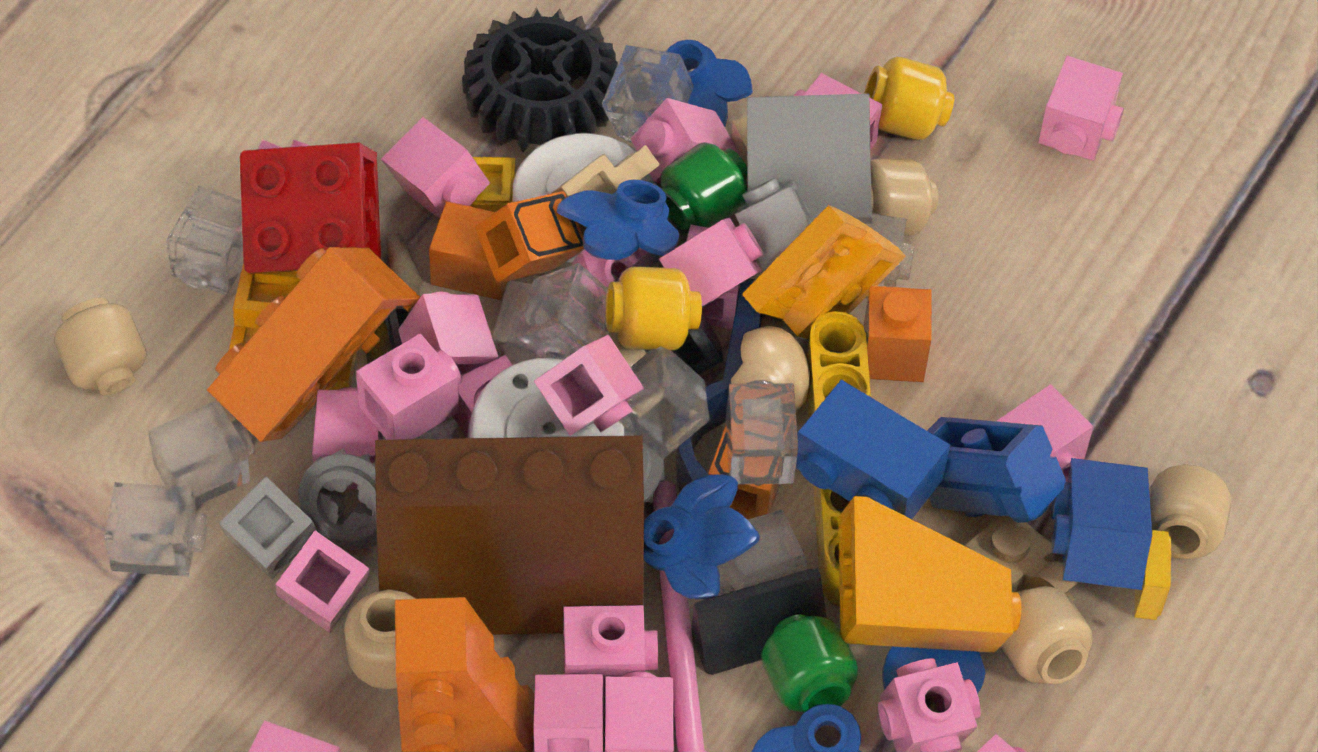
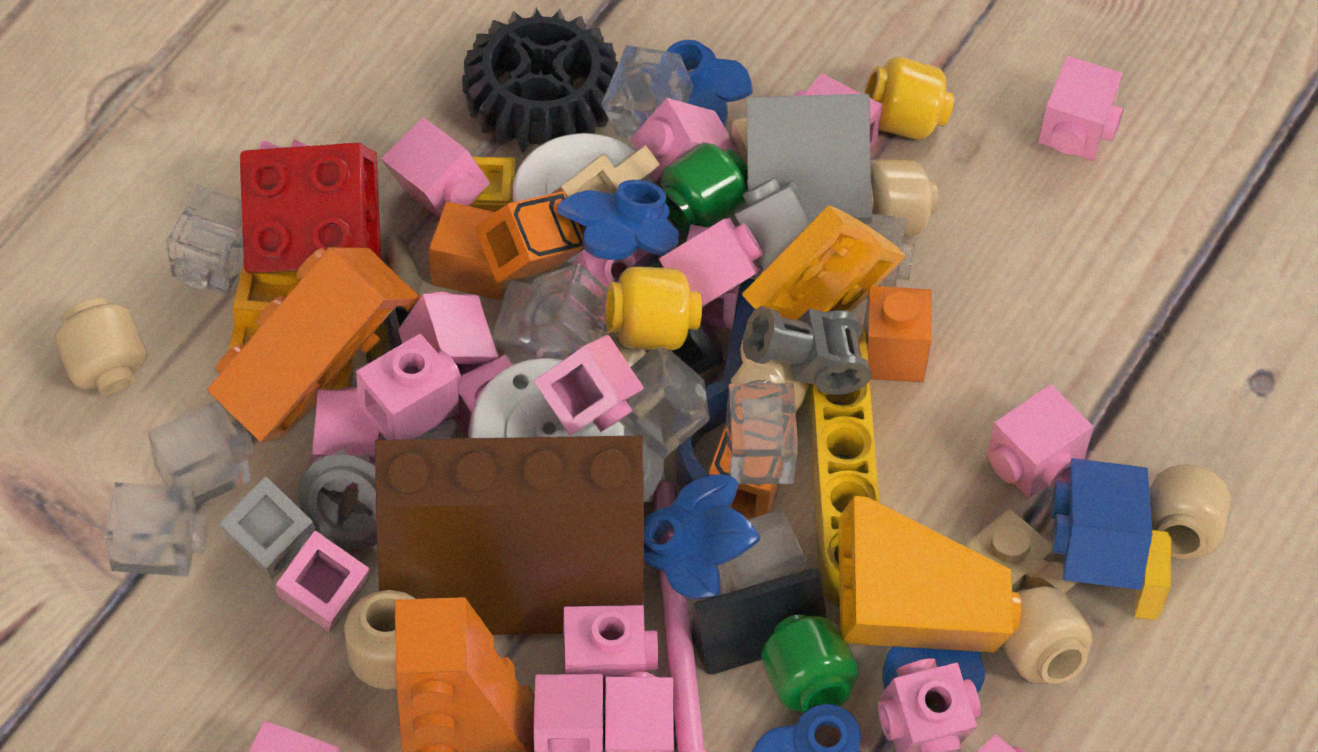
(817, 346): none -> dark grey connector
(870, 452): blue brick -> none
(996, 469): blue brick -> none

